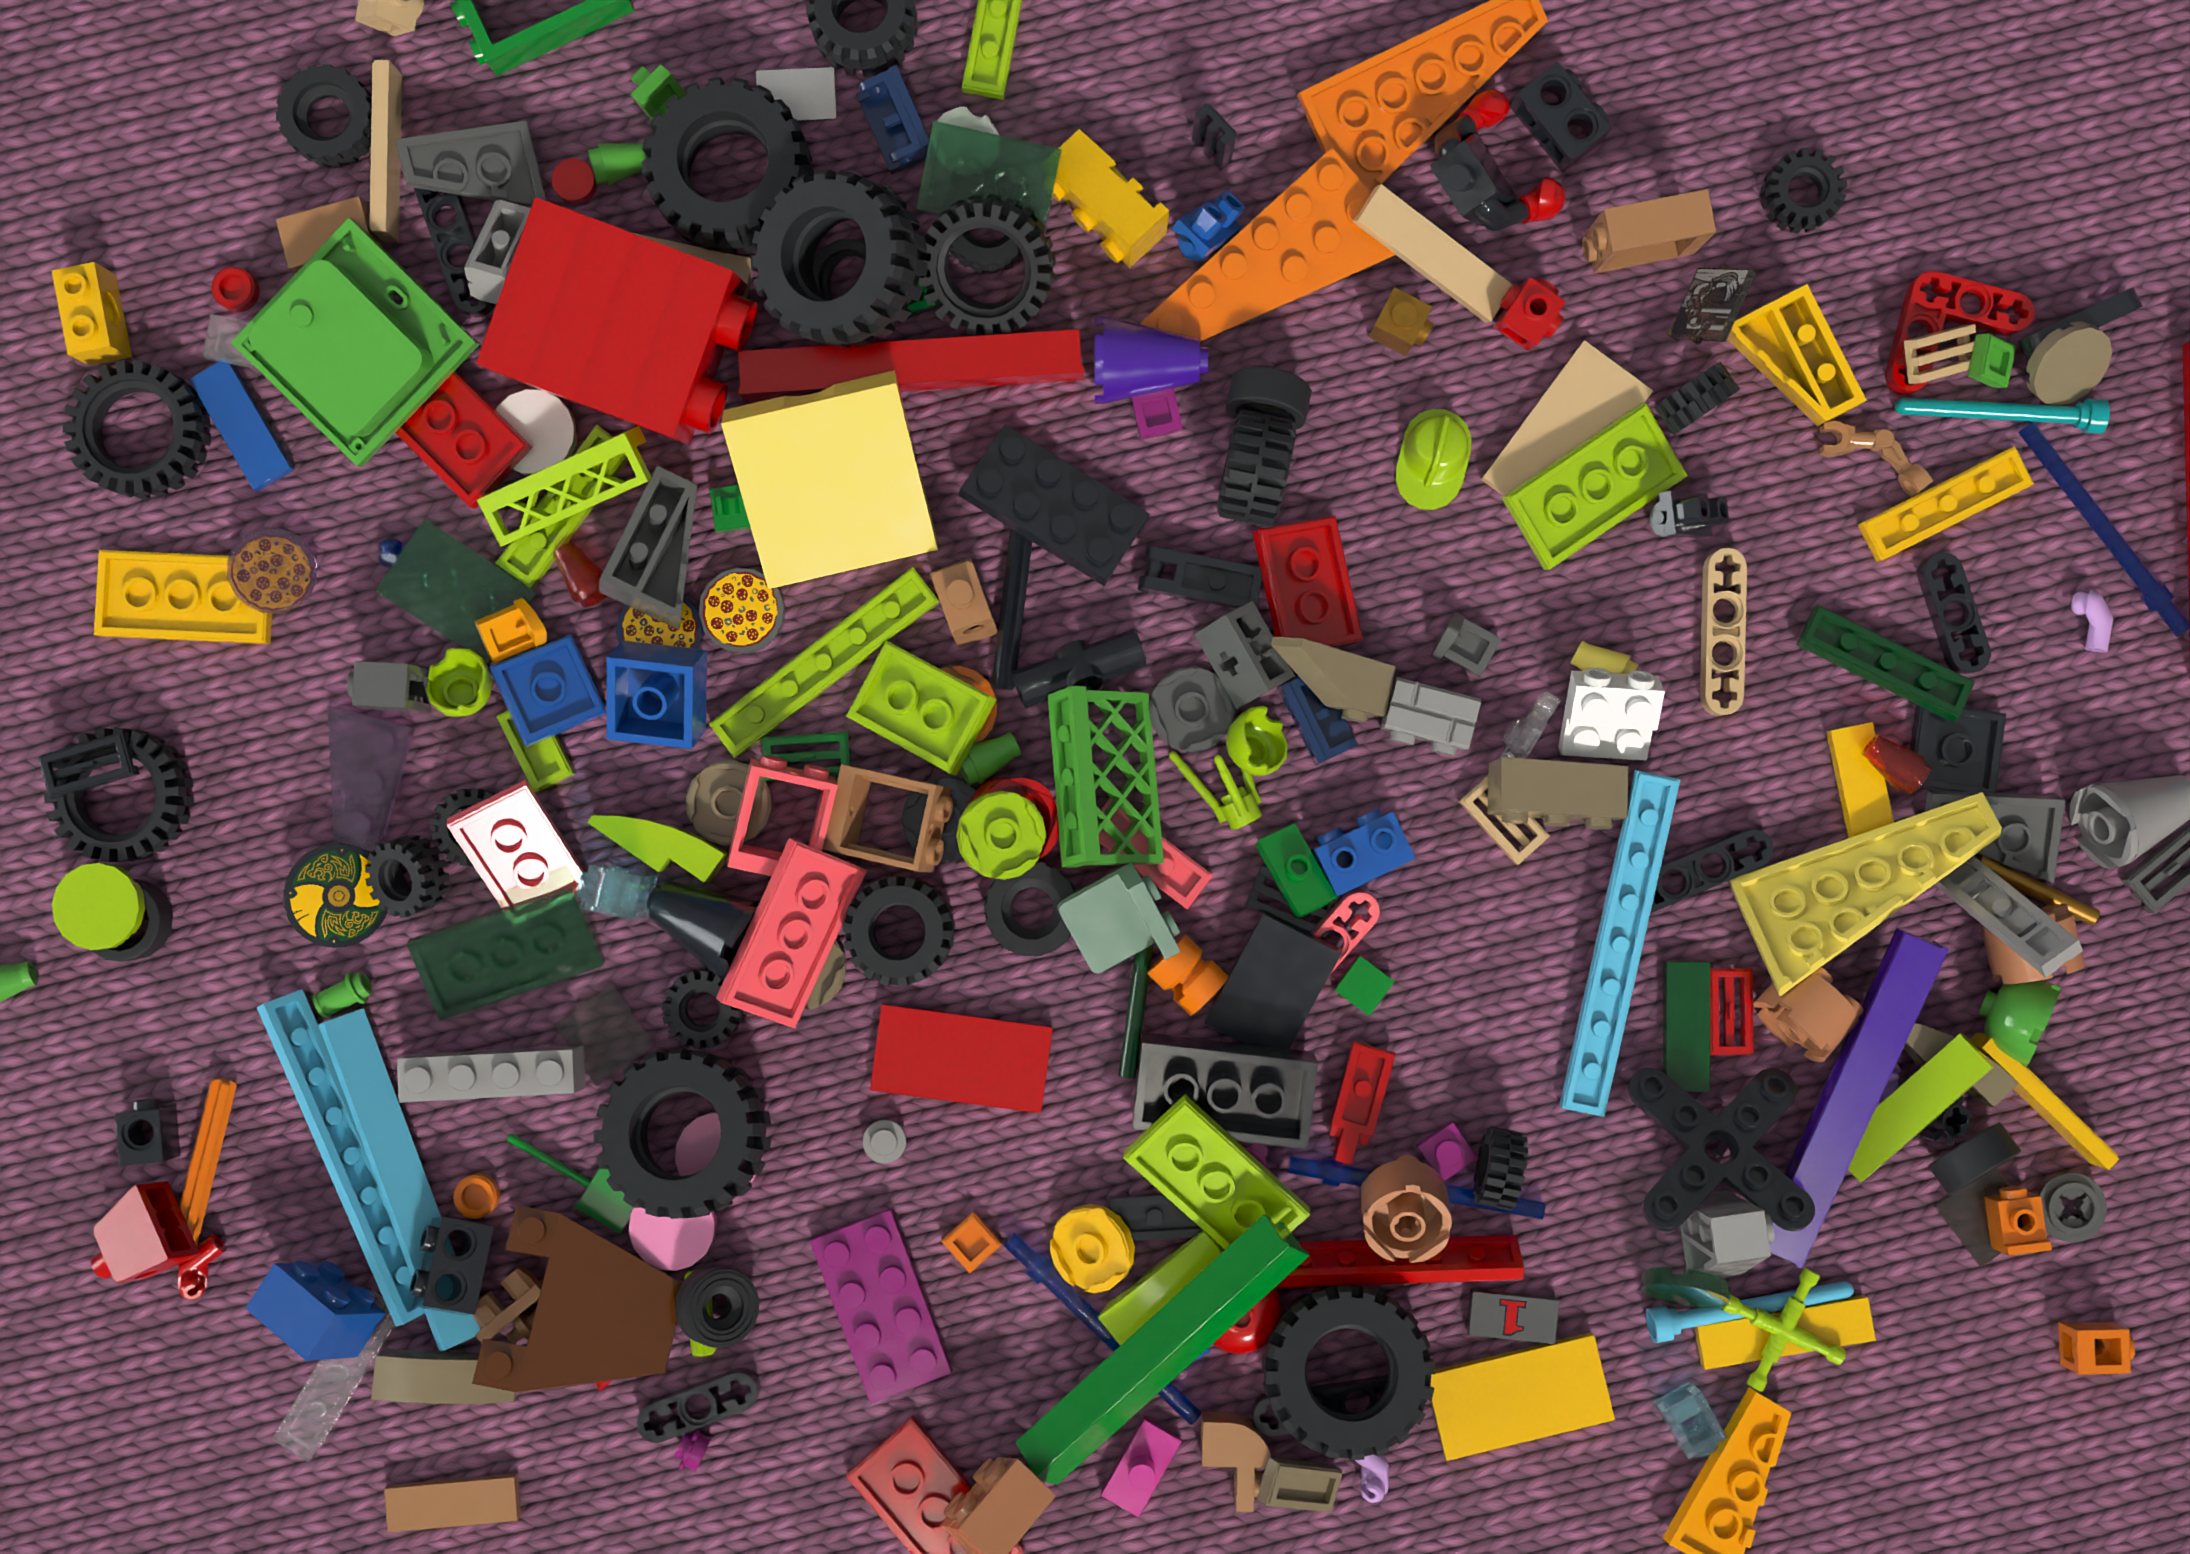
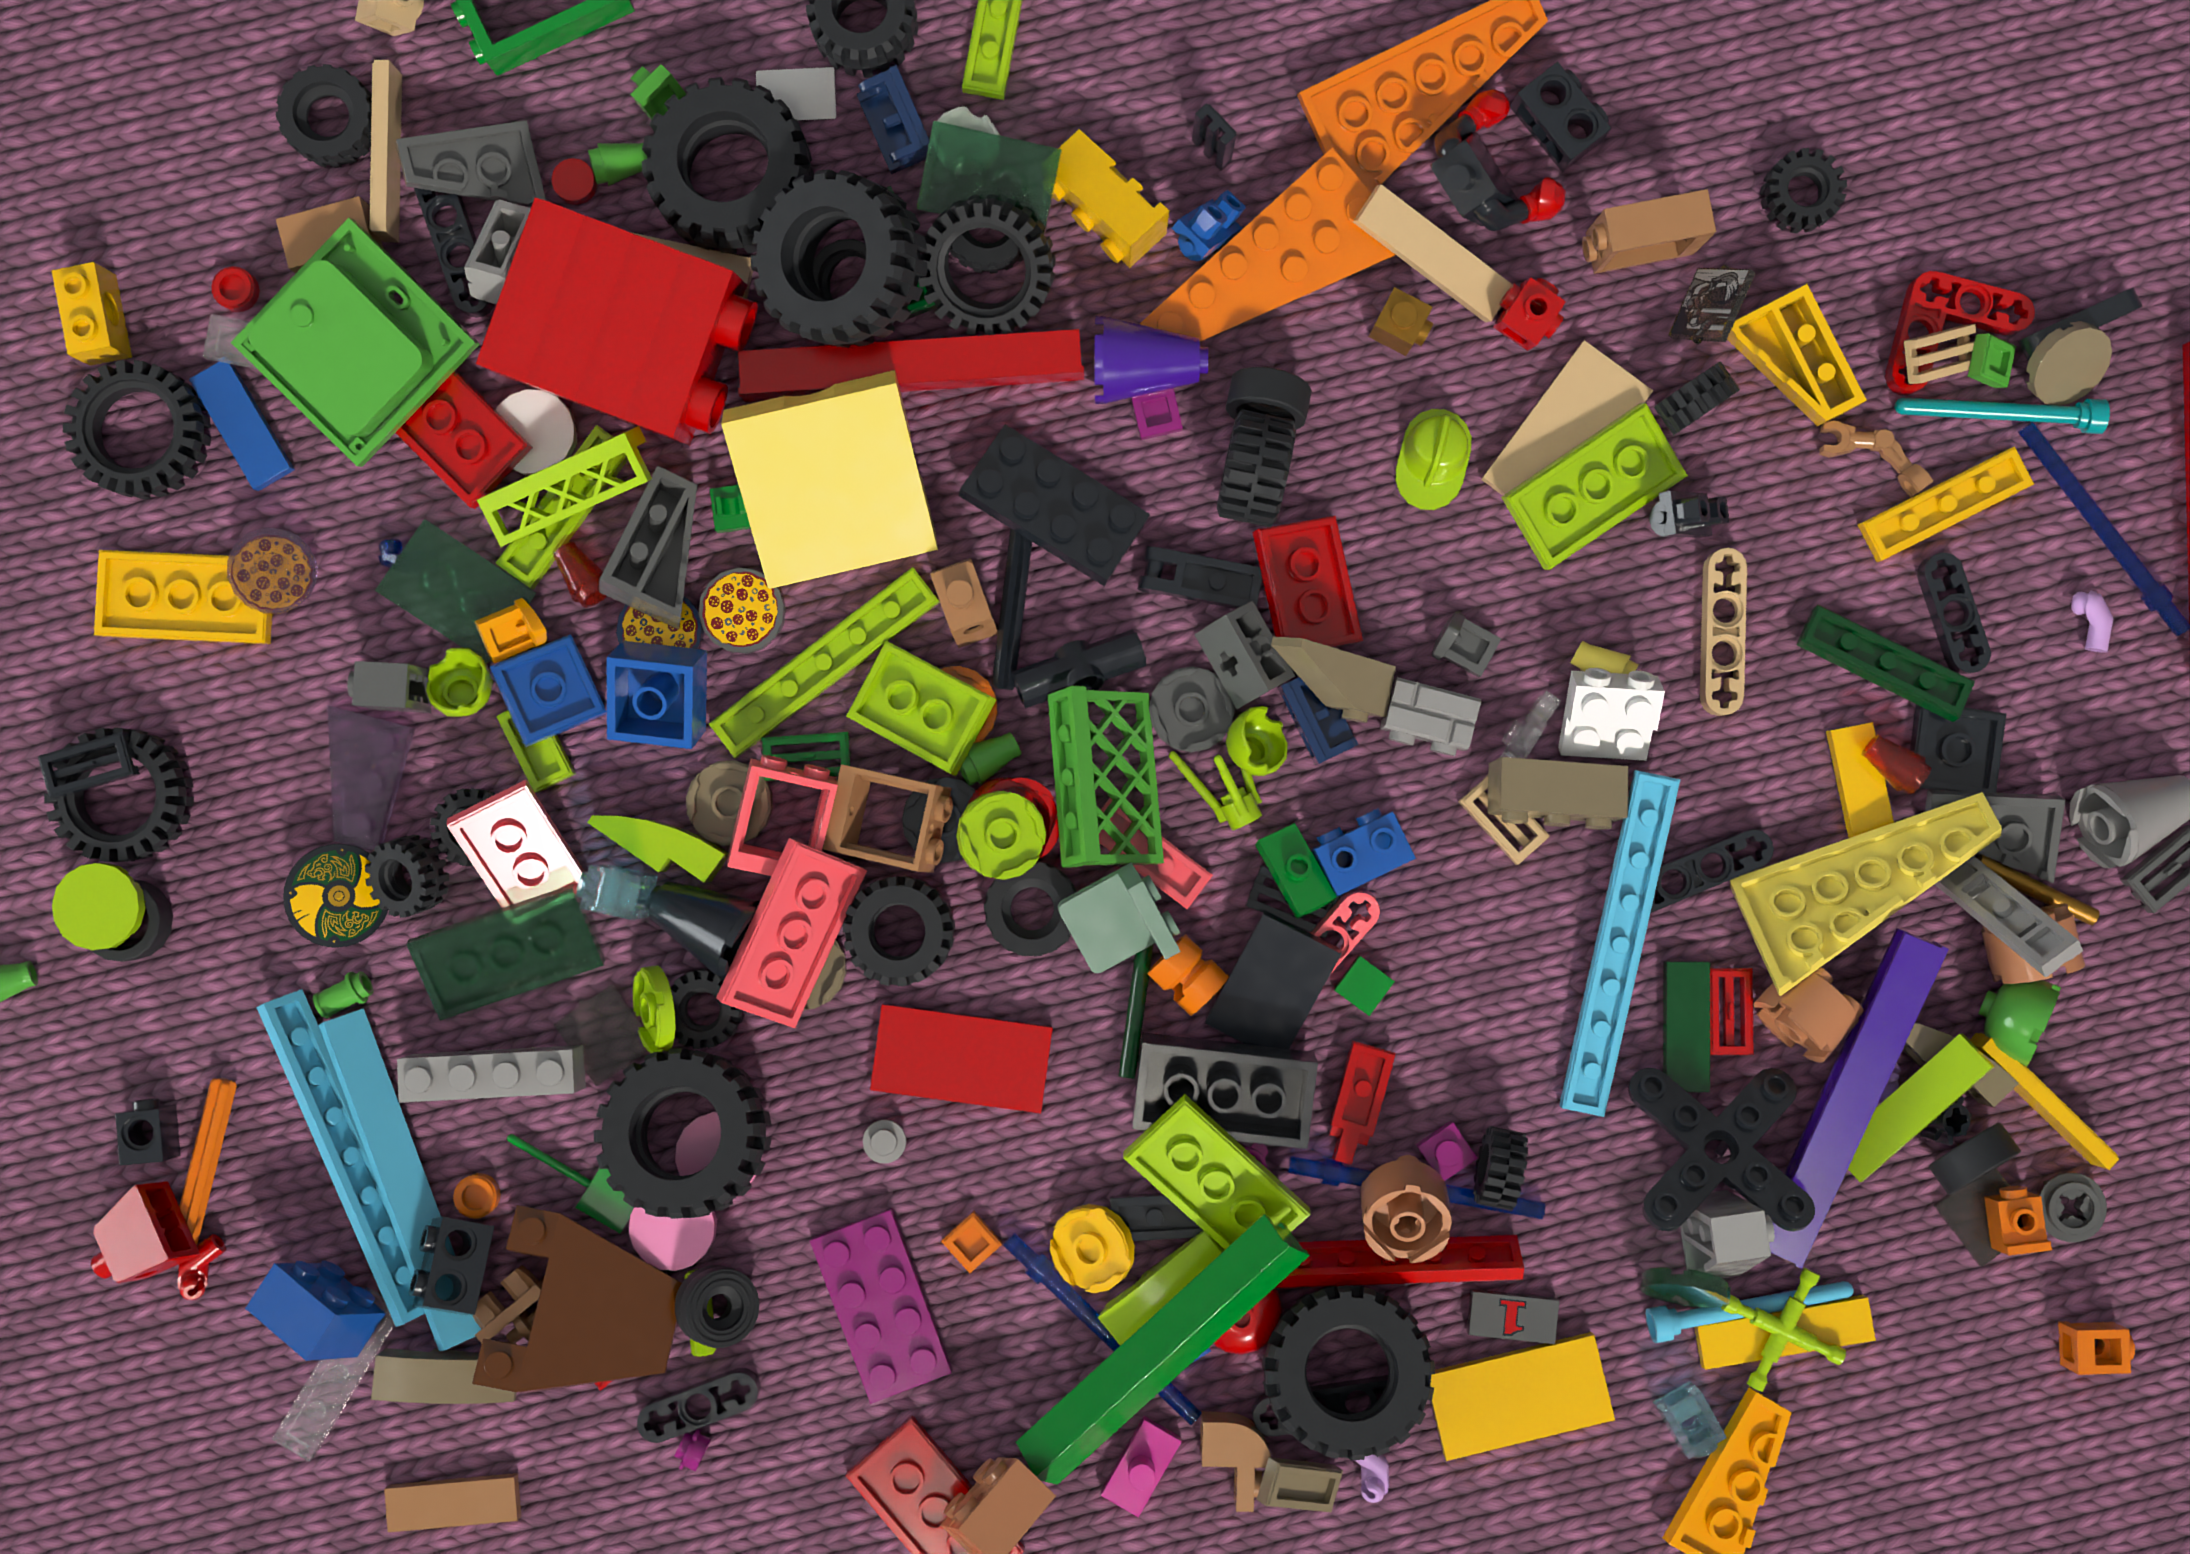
(655, 1005): none -> lime tile

